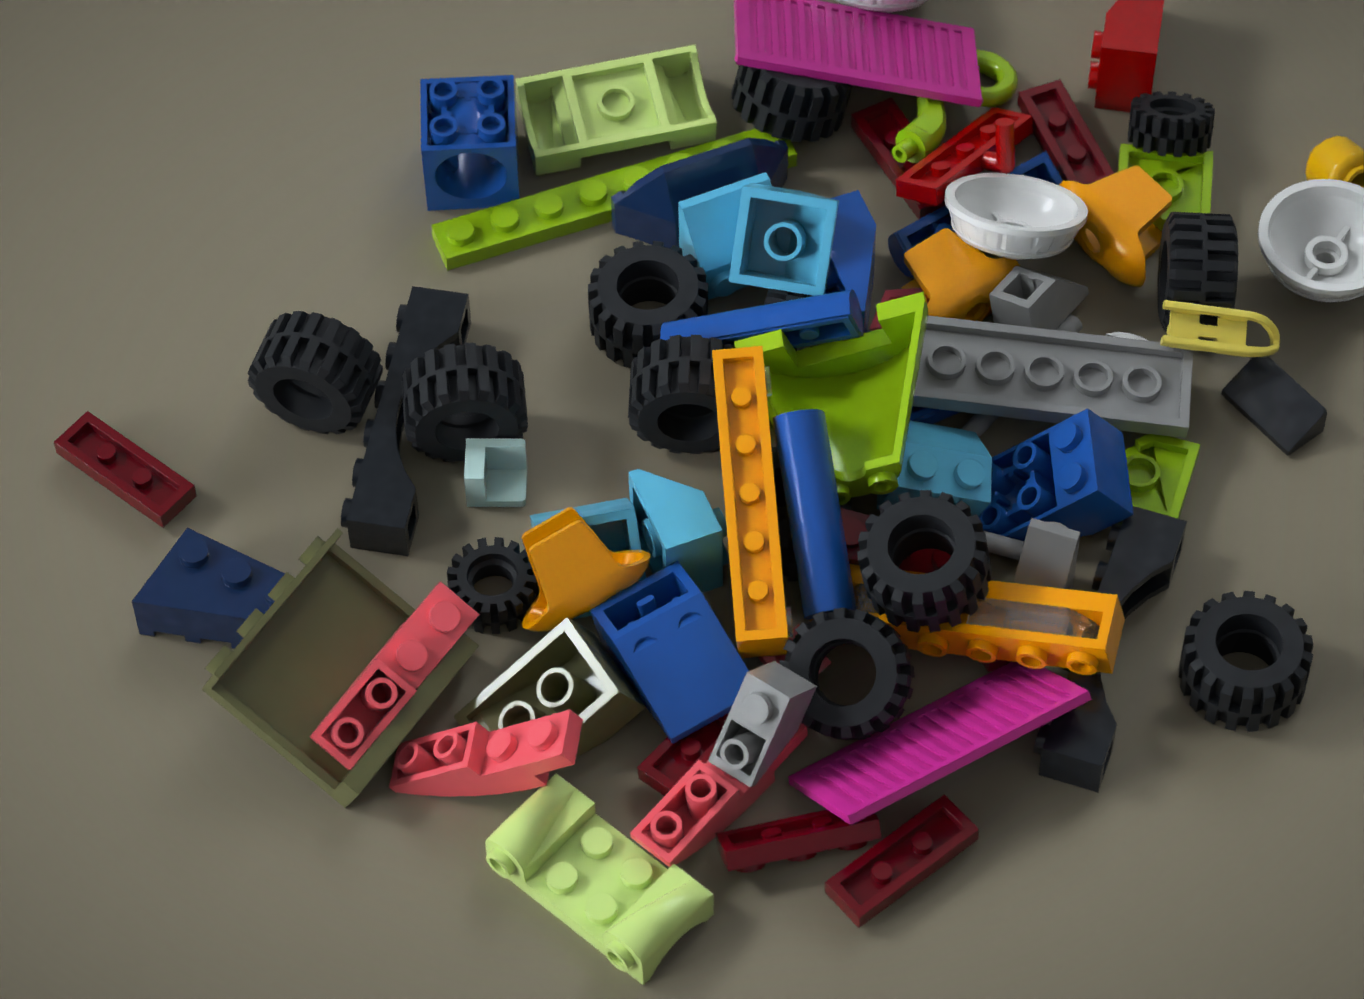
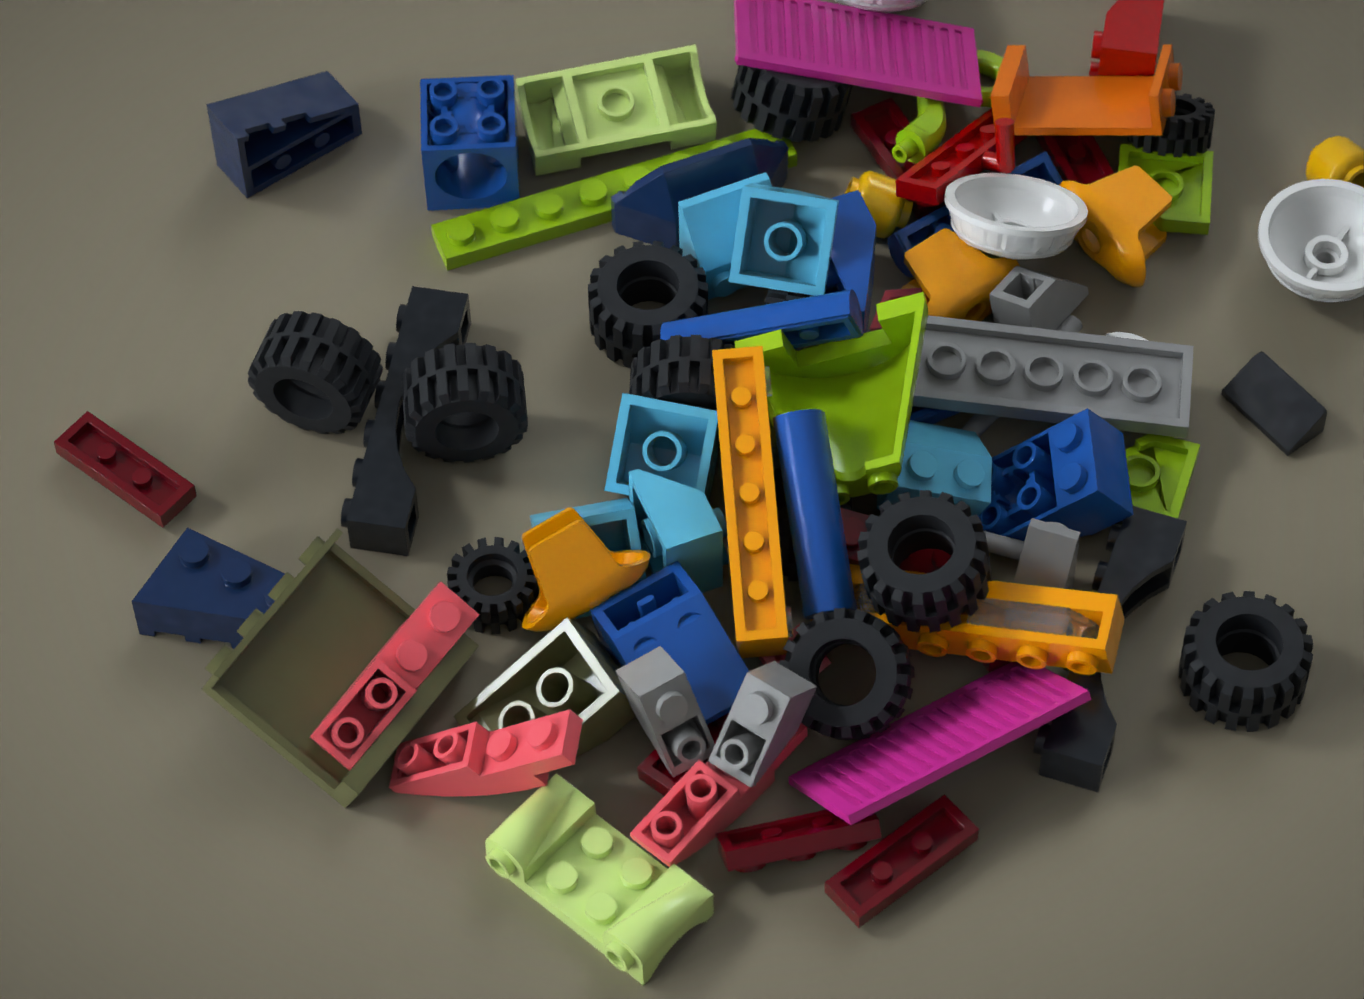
(281, 129): none -> dark blue wedge
(495, 472): light aqua panel -> none
(663, 440): none -> medium azure slope
(667, 710): none -> light grey slope
(882, 202): none -> yellow head
(1085, 102): none -> orange panel
(1198, 262): black tyre -> none
(1228, 335): light yellow piece -> none

